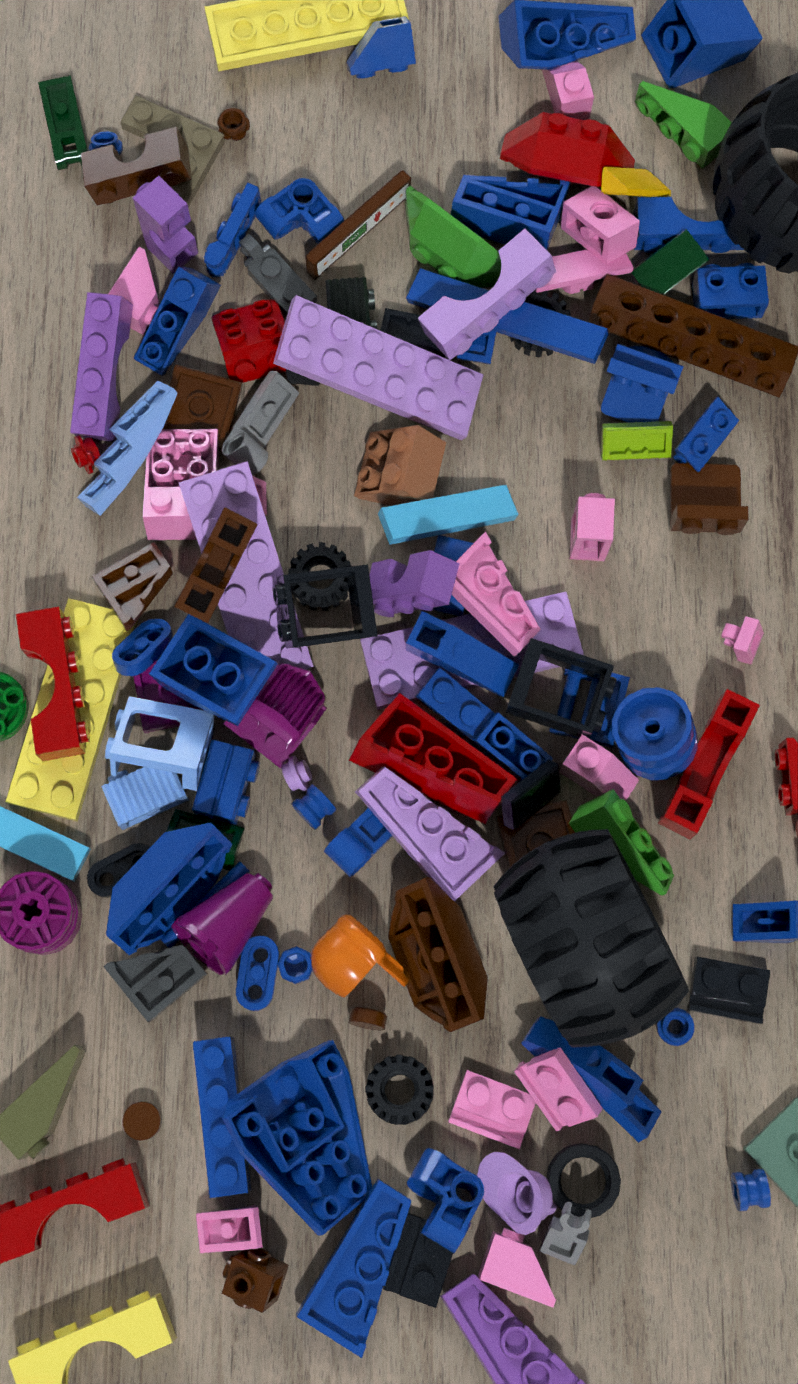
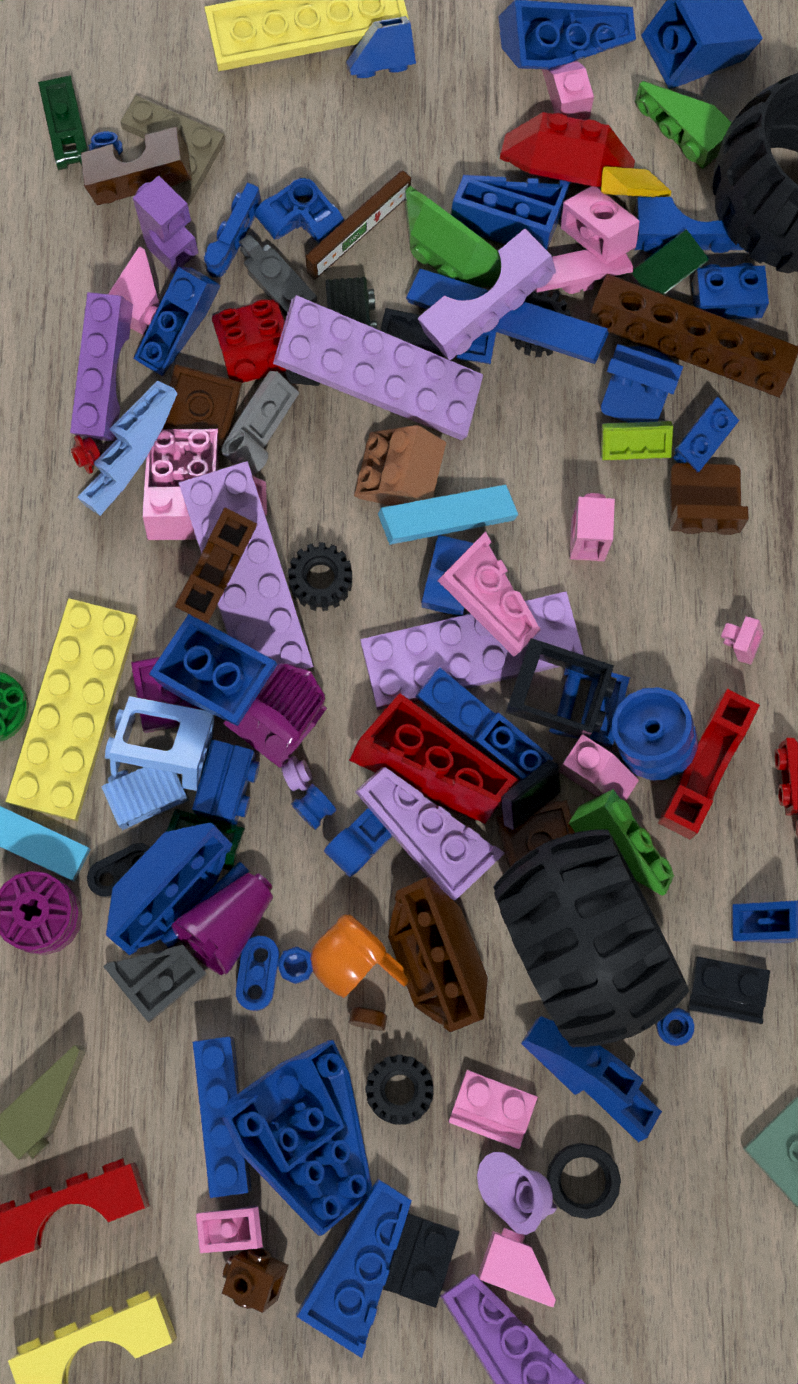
(58, 728): red arch -> none
(134, 583): wing -> none
(142, 647): blue plate -> none
(142, 1121): reddish brown tile -> none
(233, 117): reddish brown plate -> none
(360, 601): black window -> none
(418, 586): medium lavender arch -> none
(436, 1180): blue piece -> none
(460, 654): blue slope -> none
(558, 1089): bright pink plate -> none
(566, 1235): light grey plate -> none
(750, 1190): blue wheel -> none

